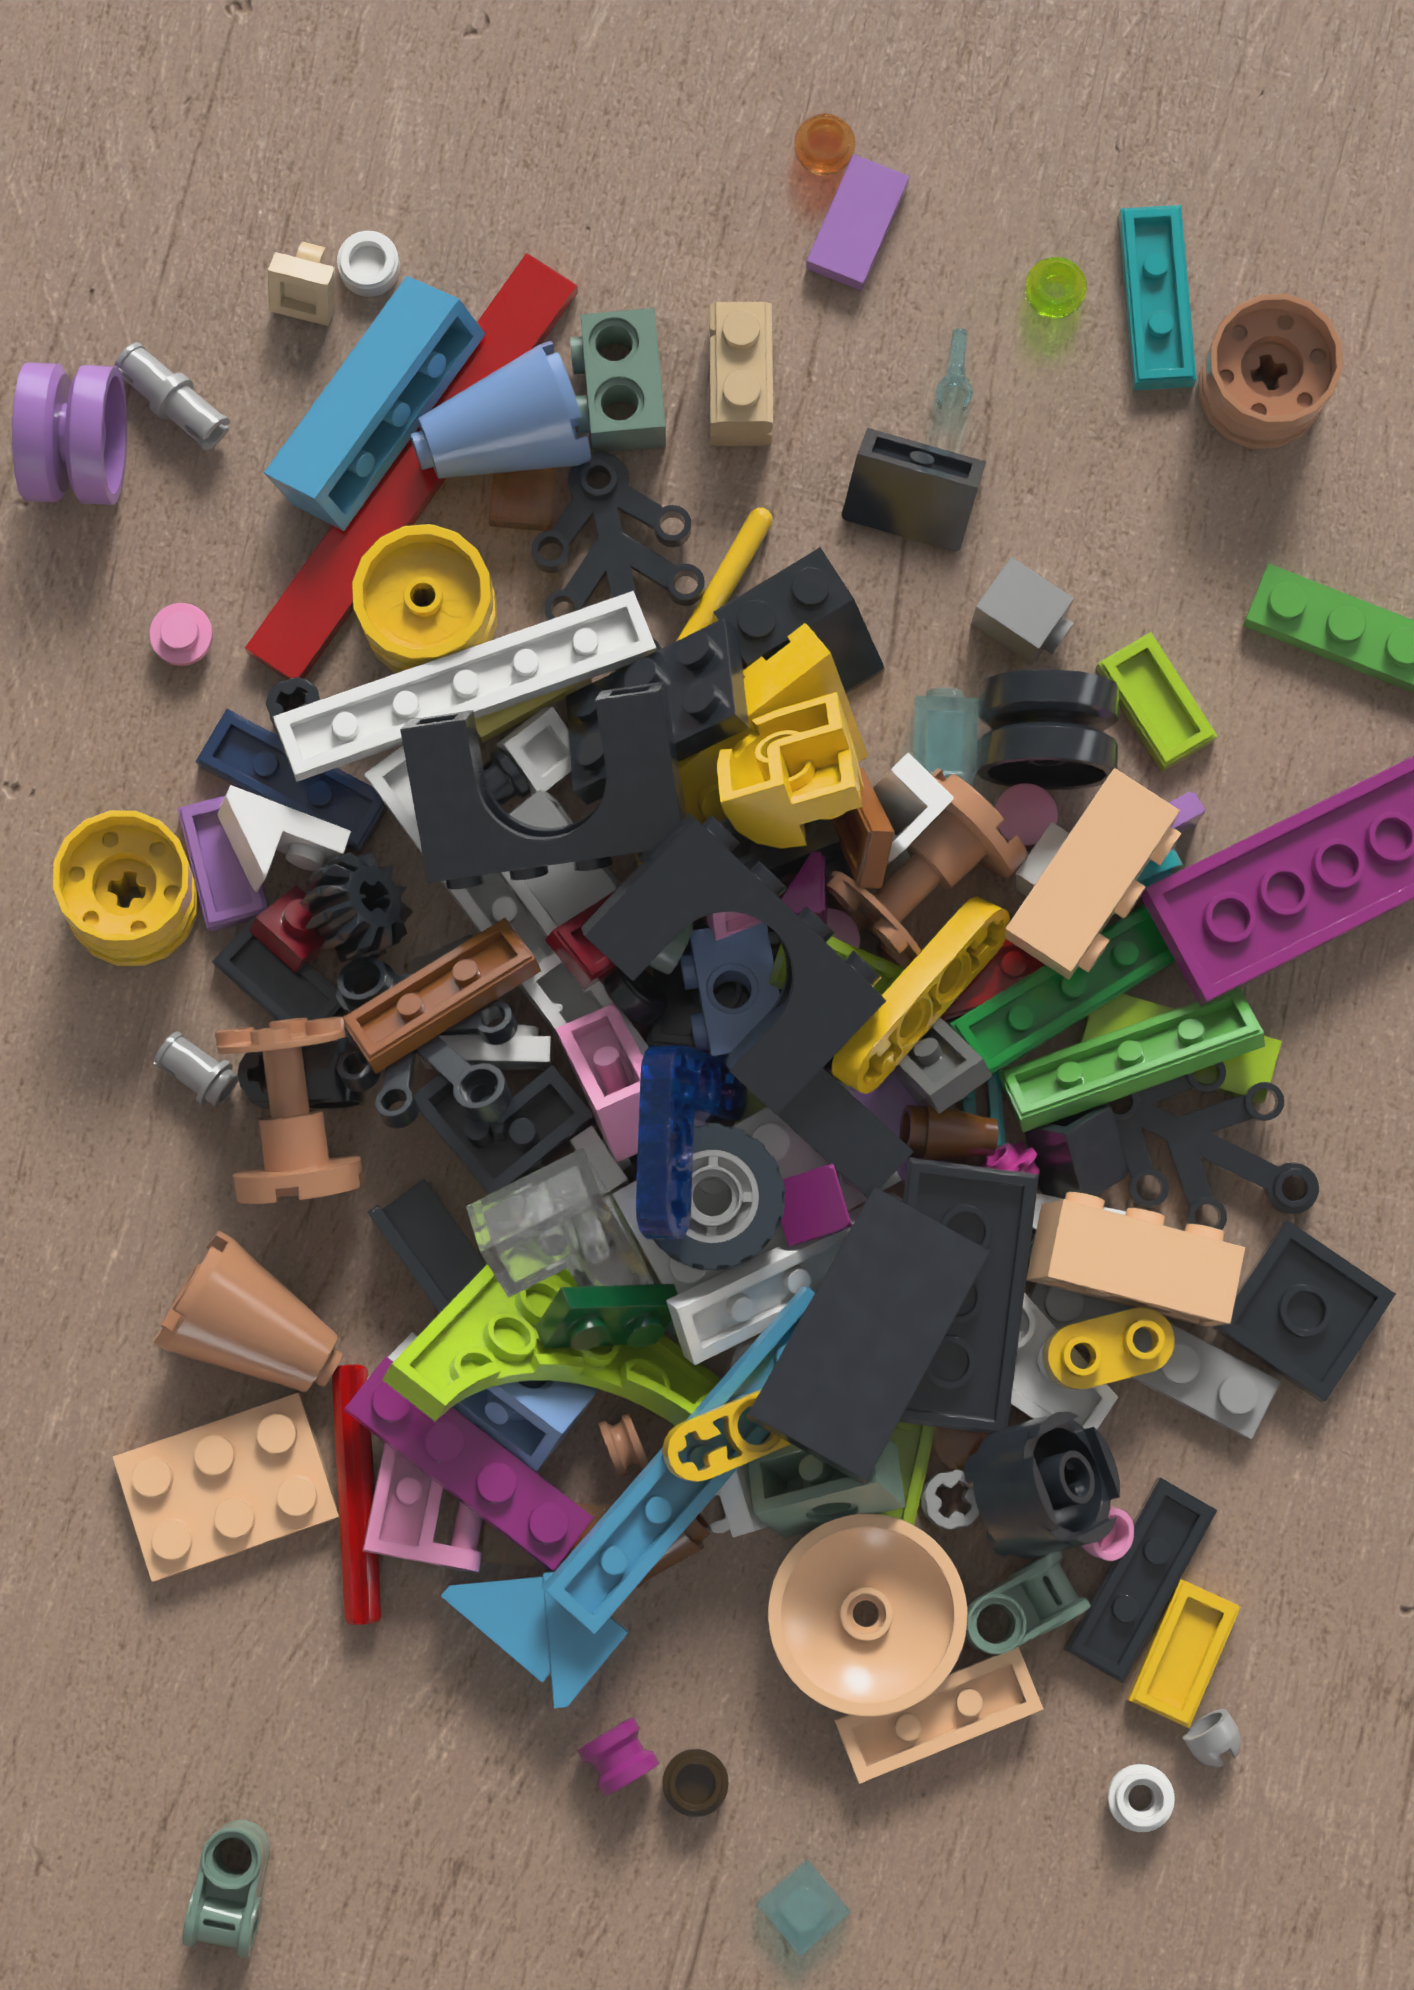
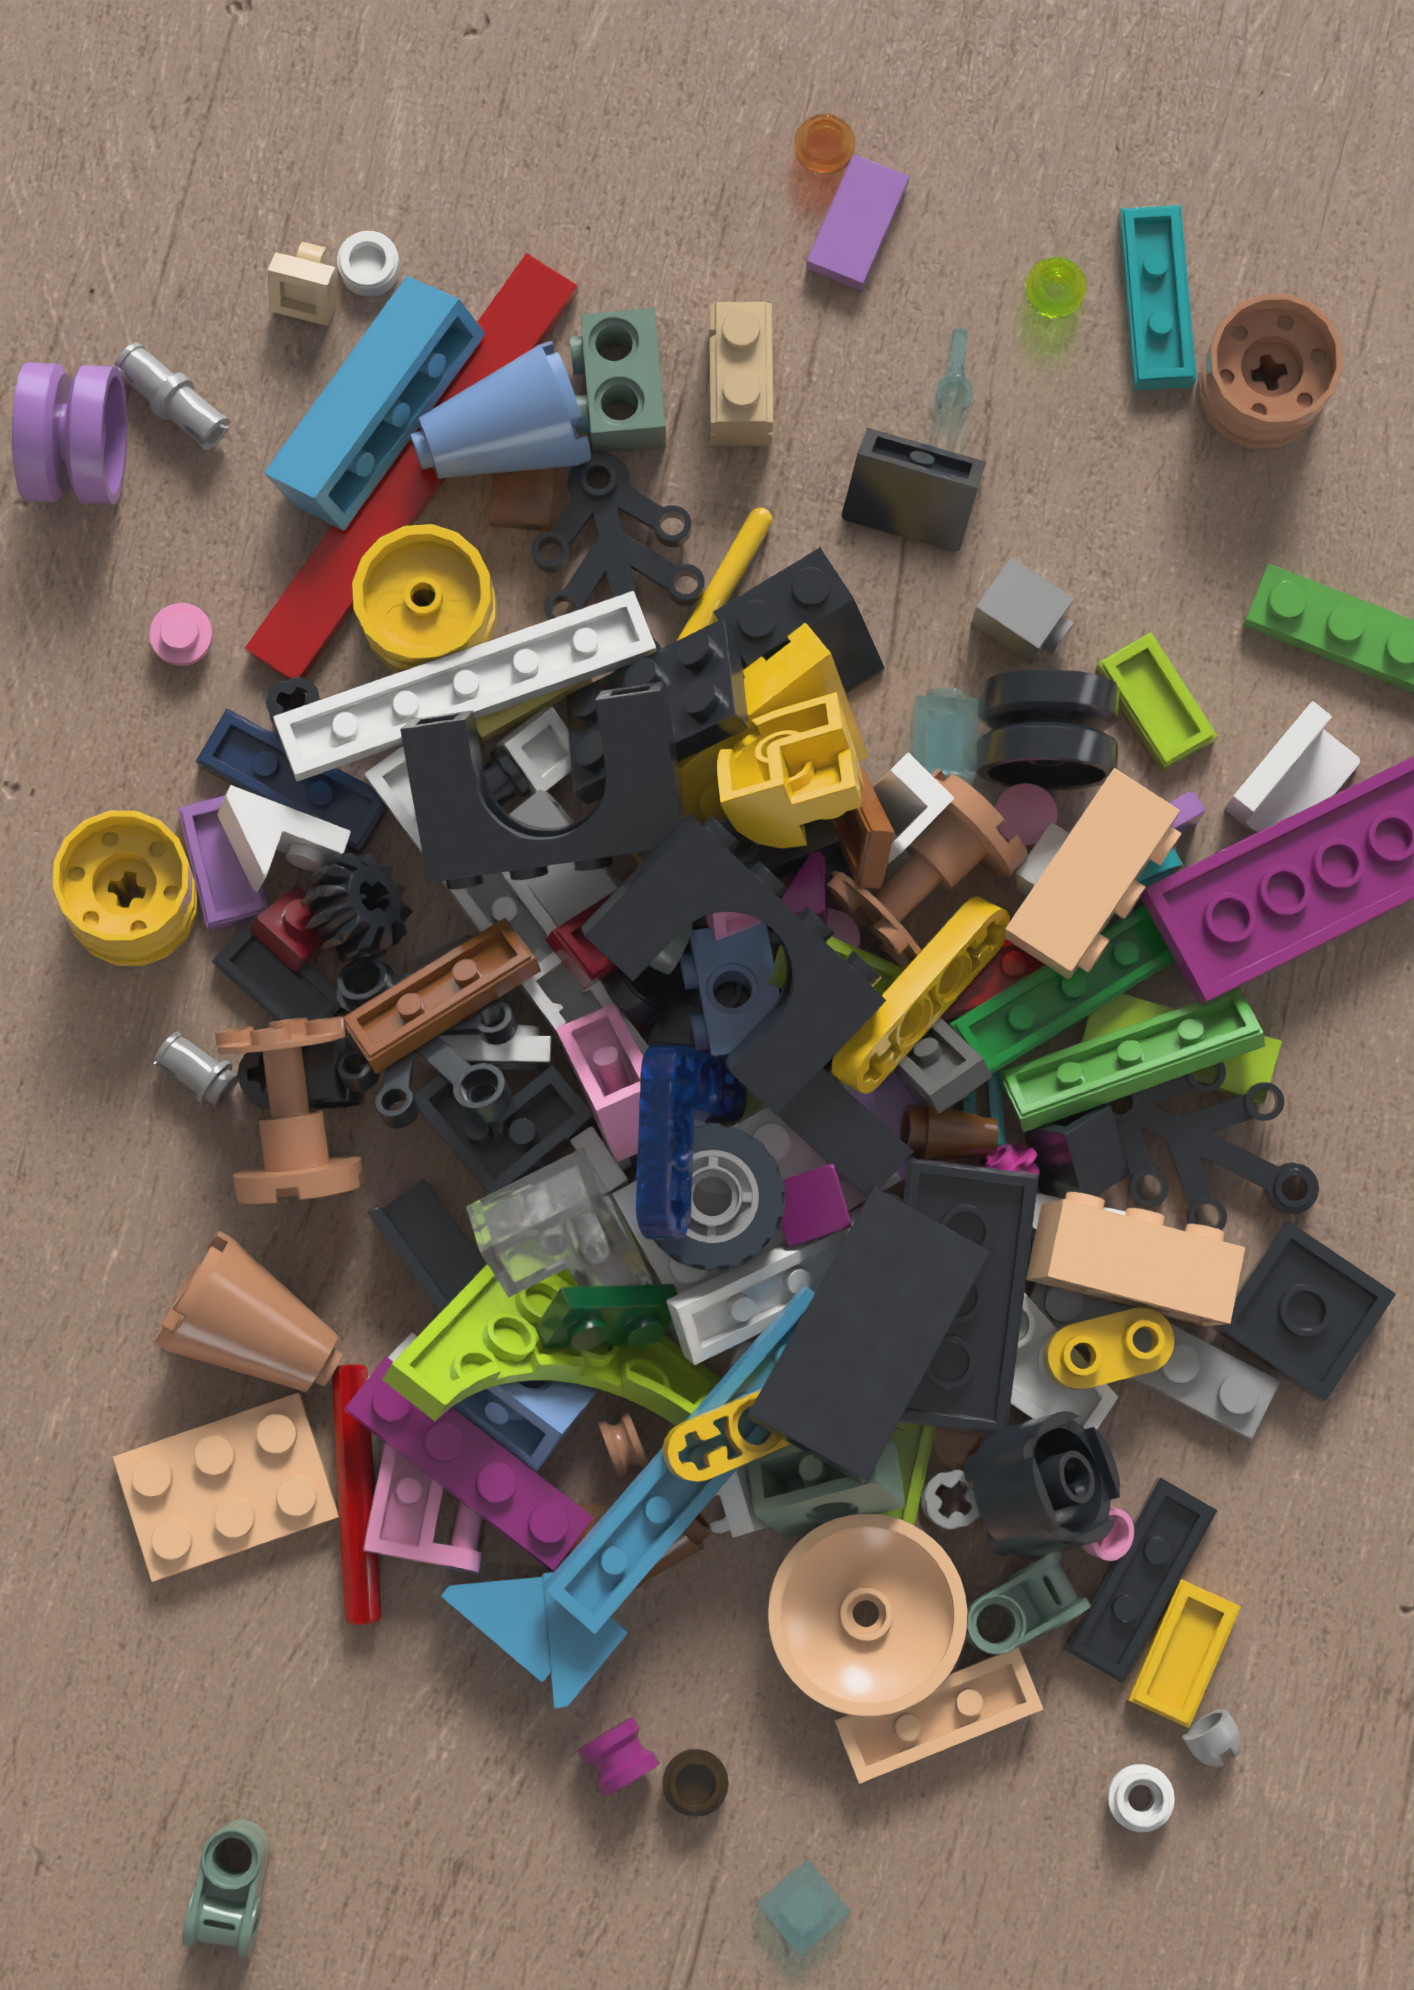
(1295, 774): none -> white panel

